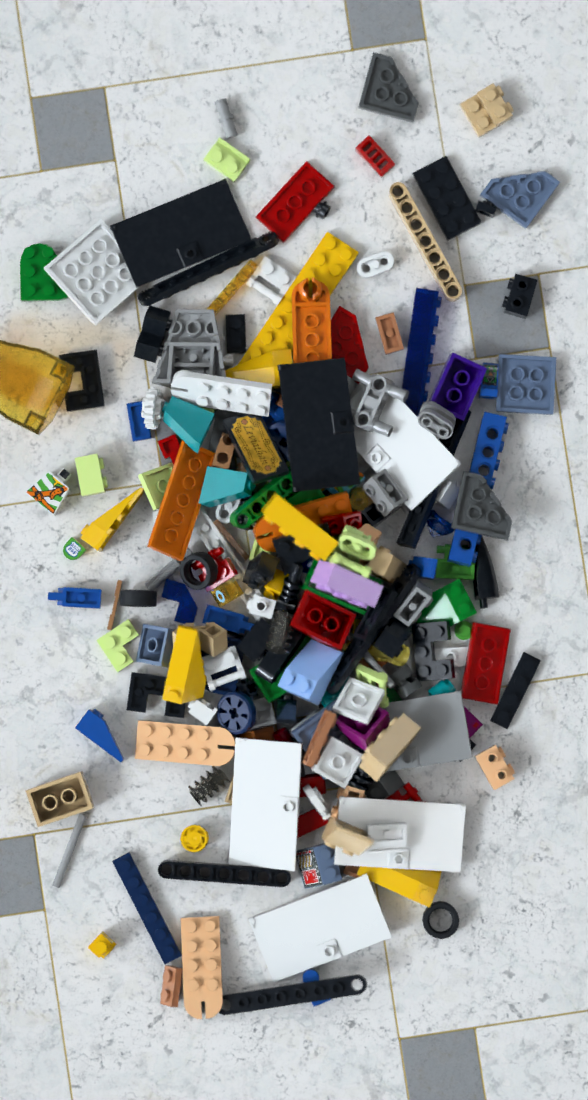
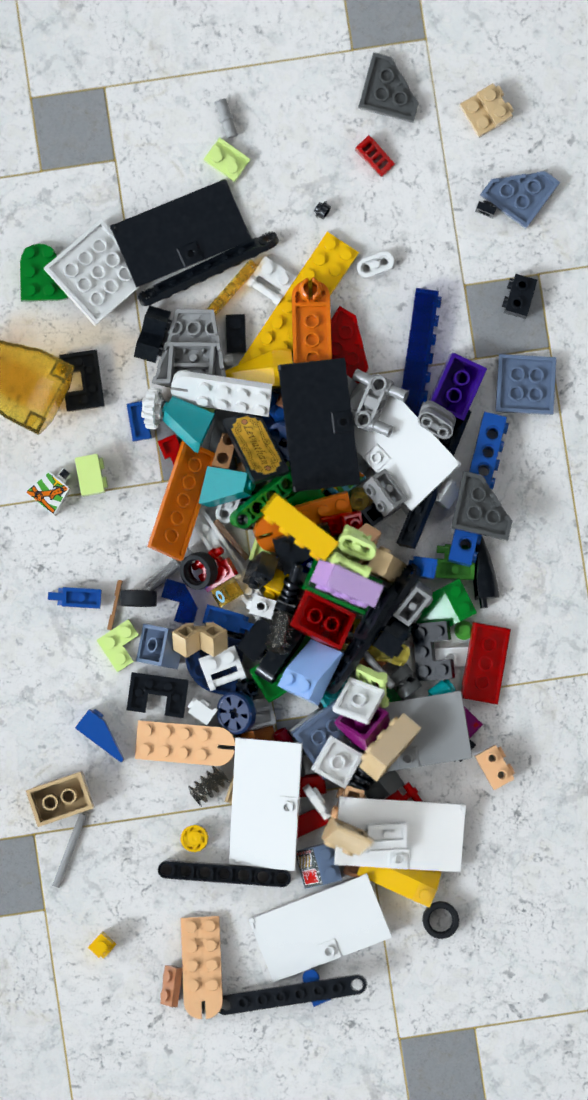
(73, 549): tile -> none
(106, 525): yellow wedge -> none
(147, 908): dark blue plate -> none
(155, 484): yellowish green plate -> none
(186, 669): yellow wedge -> none
(286, 710): black slope -> none
(295, 201): red tile -> none
(319, 738): nougat plate -> none
(389, 333): nougat plate -> none
(424, 232): tan beam -> none
(438, 526): clear blue piece -> none
(446, 198): black plate -> none
(489, 384): leg -> none
(515, 690): black plate -> none

